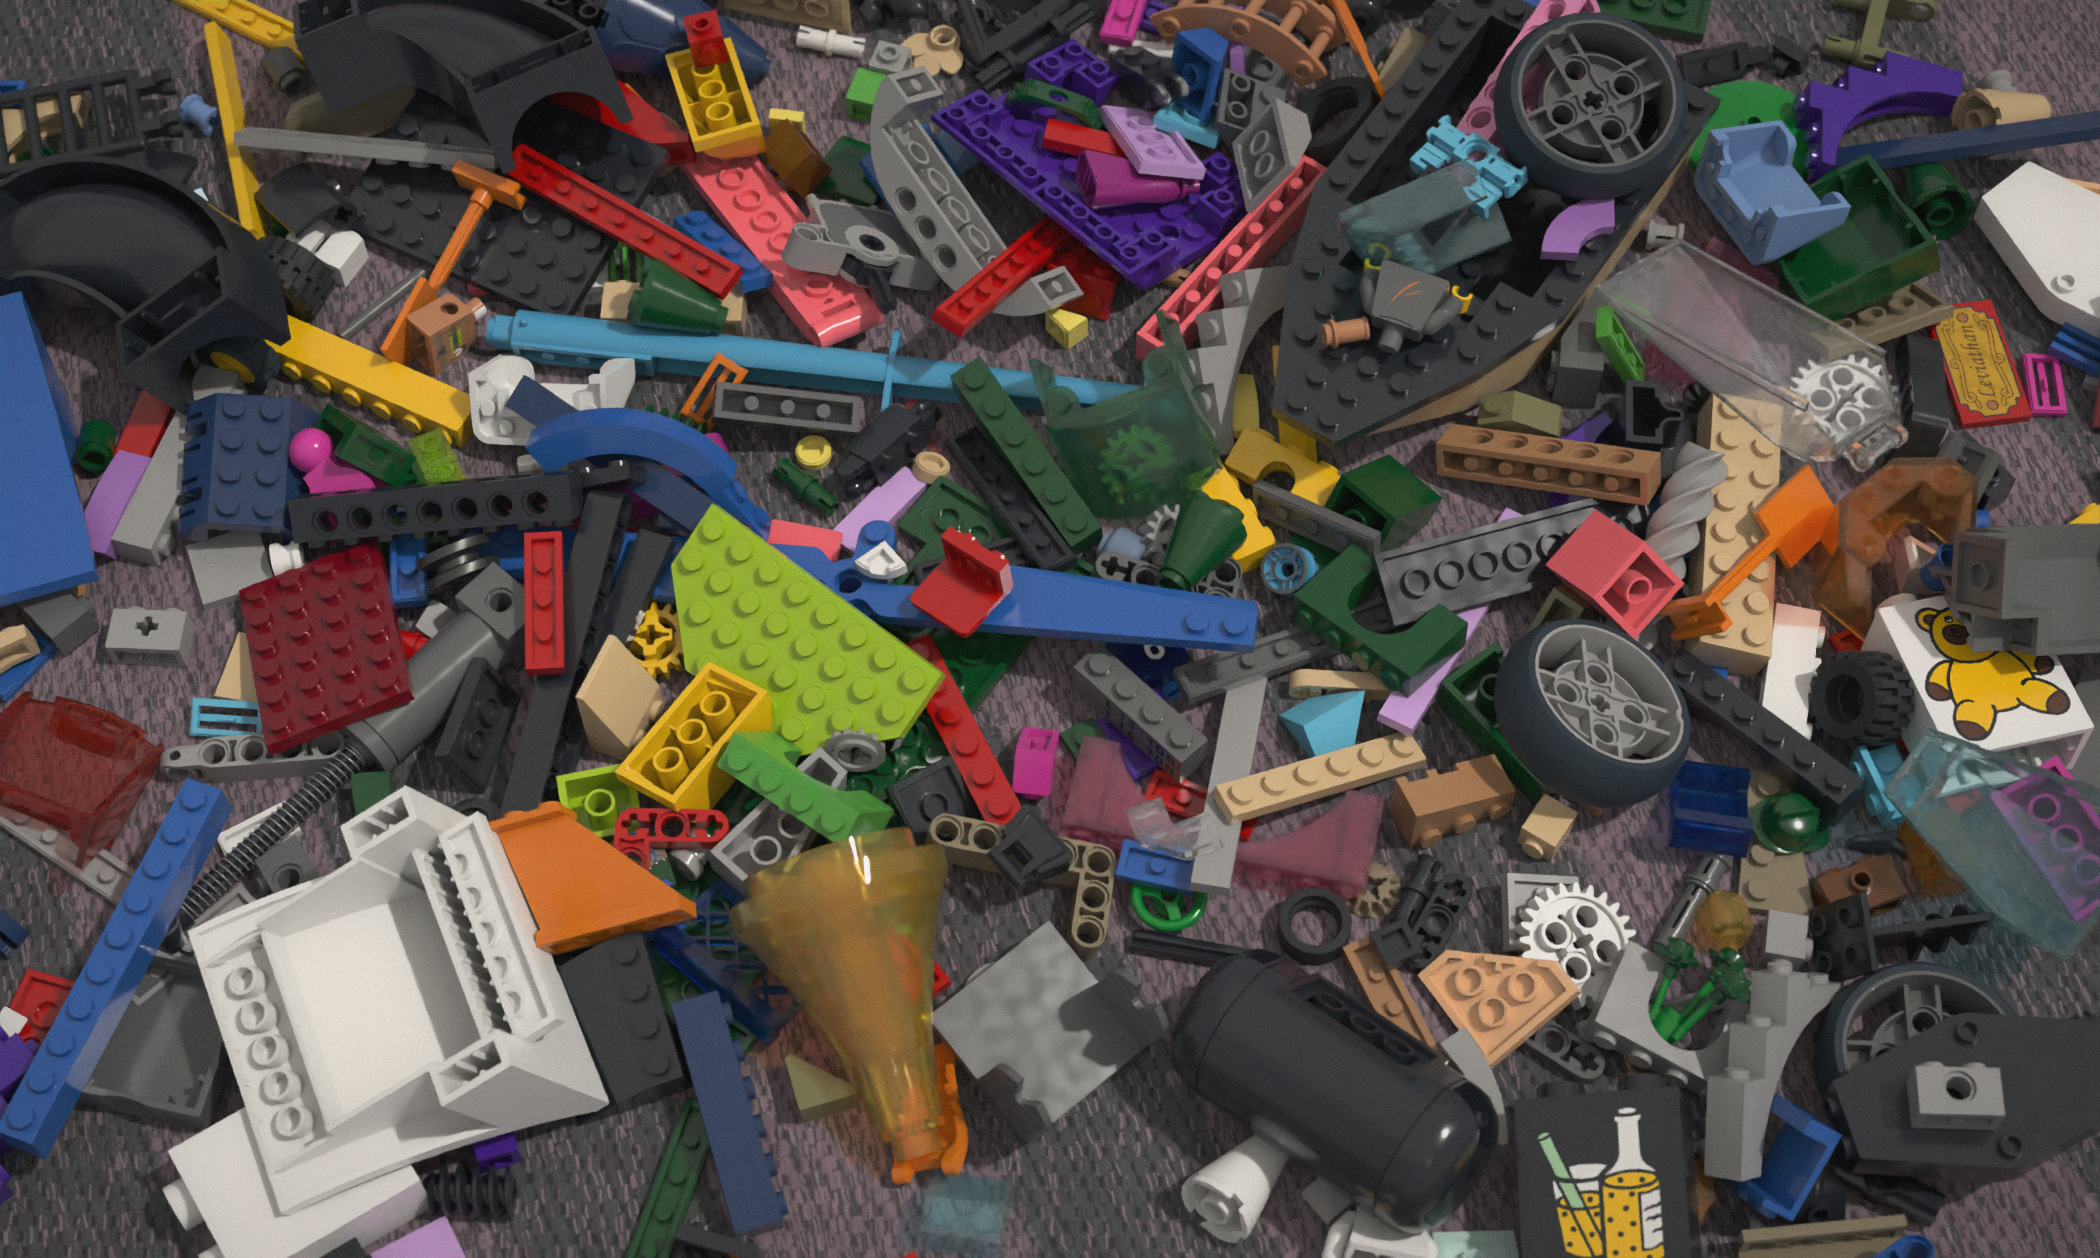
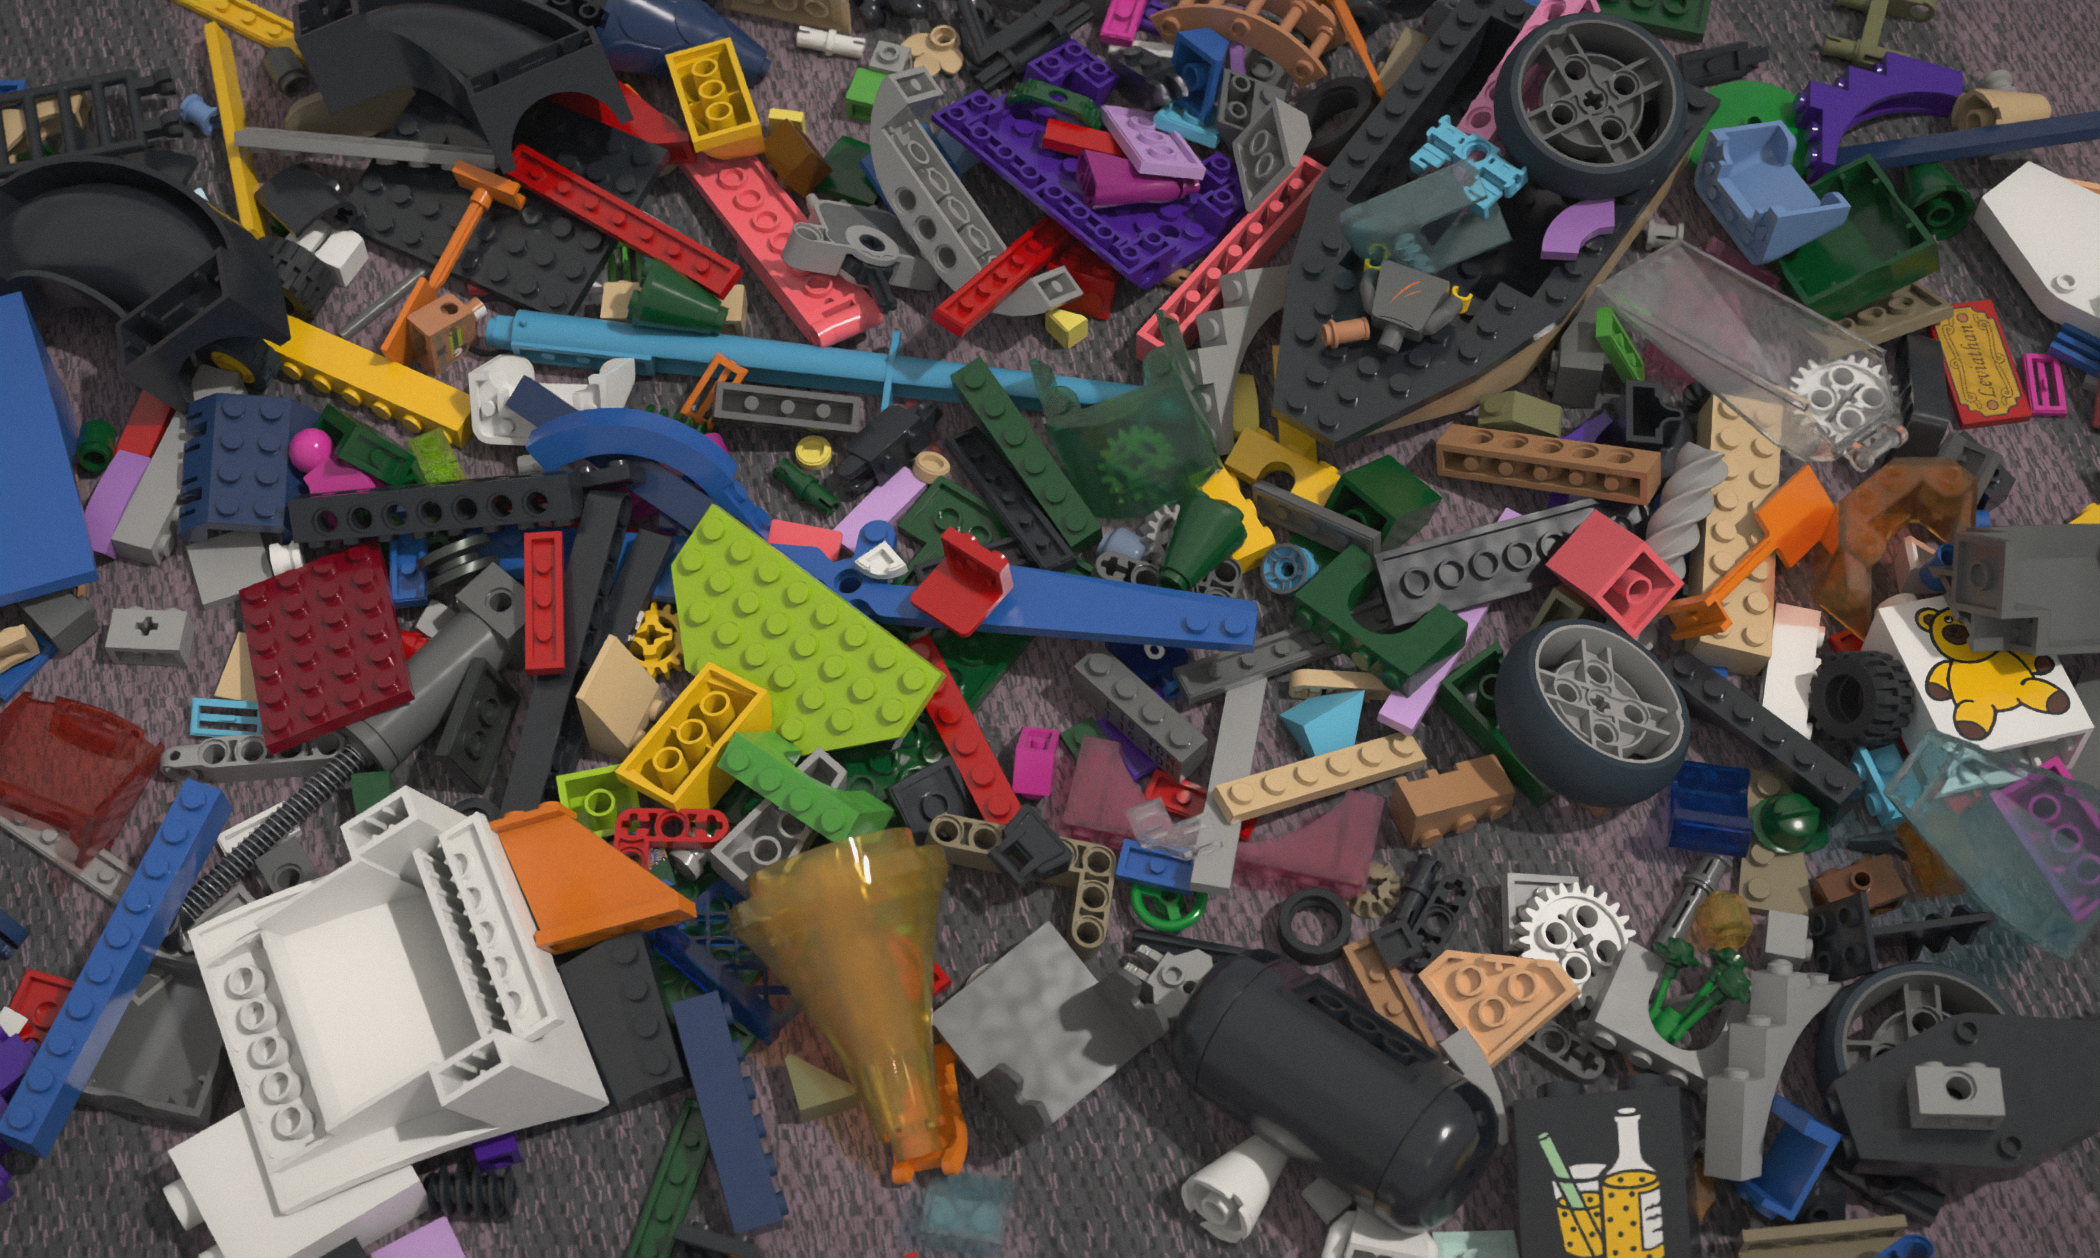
(705, 39): red brick -> none
(709, 233): blue plate -> none
(868, 756): light grey gear -> none
(1171, 979): none -> light grey hinge
(1546, 828): tan brick -> none
(1788, 57): black tile -> none

